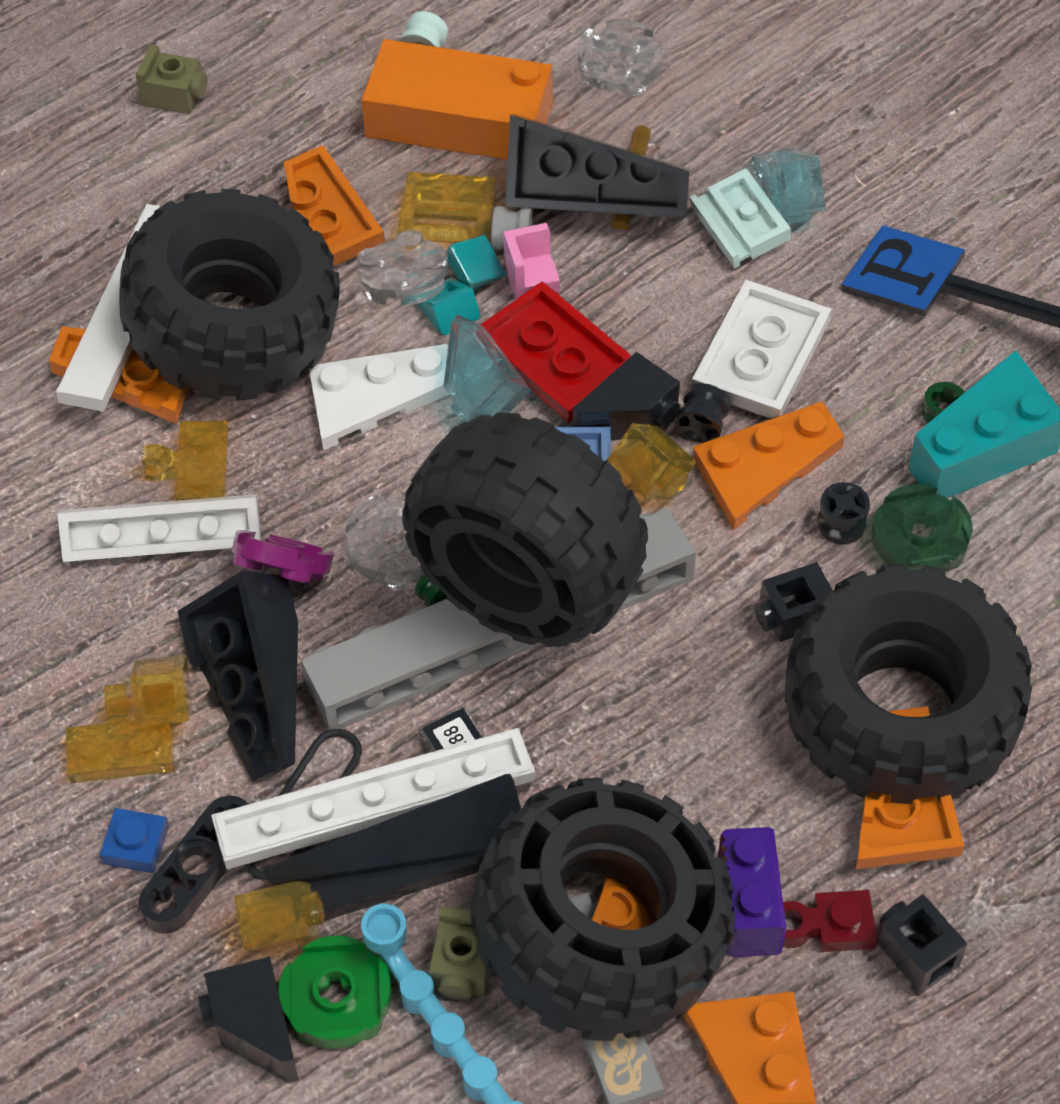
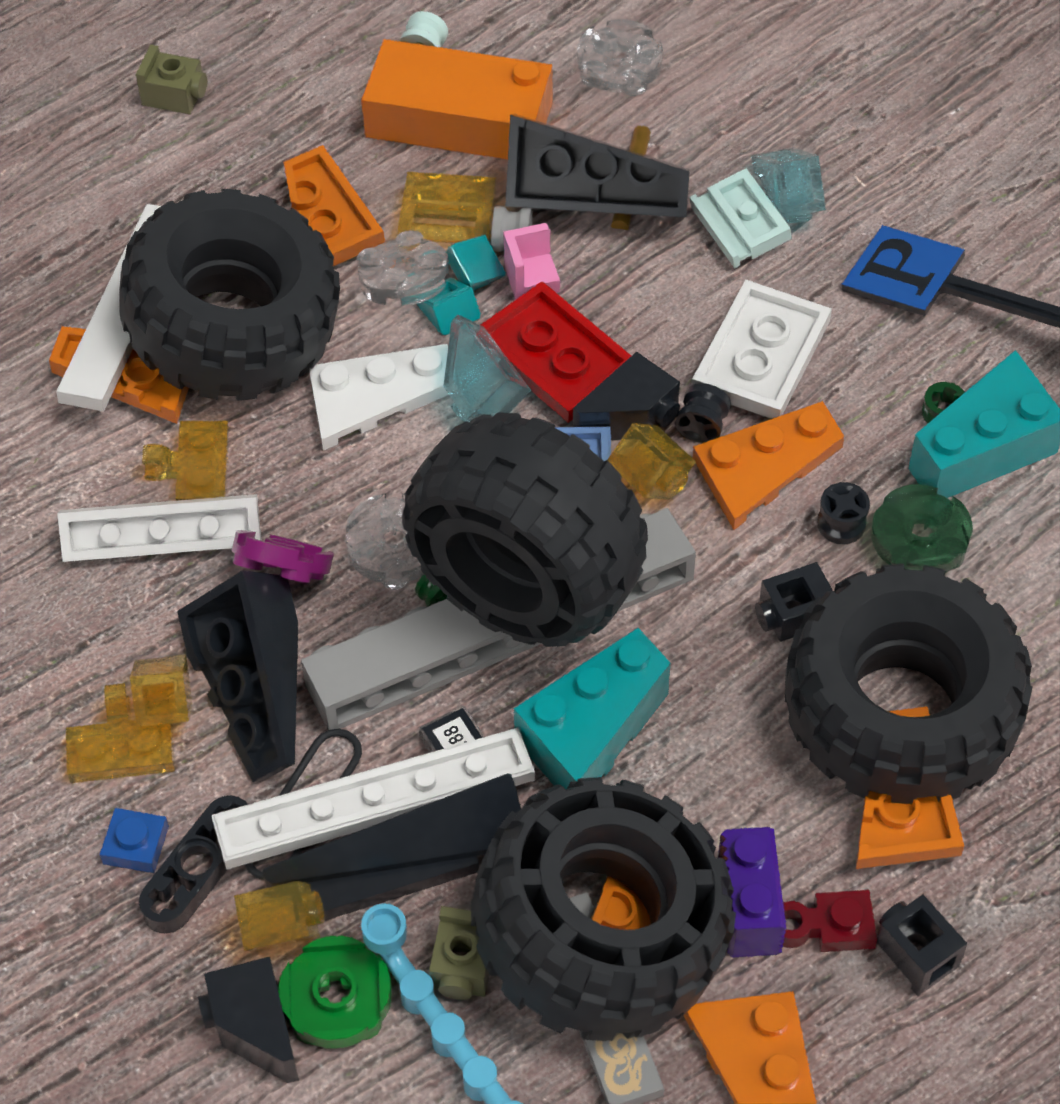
(594, 710): none -> teal wedge

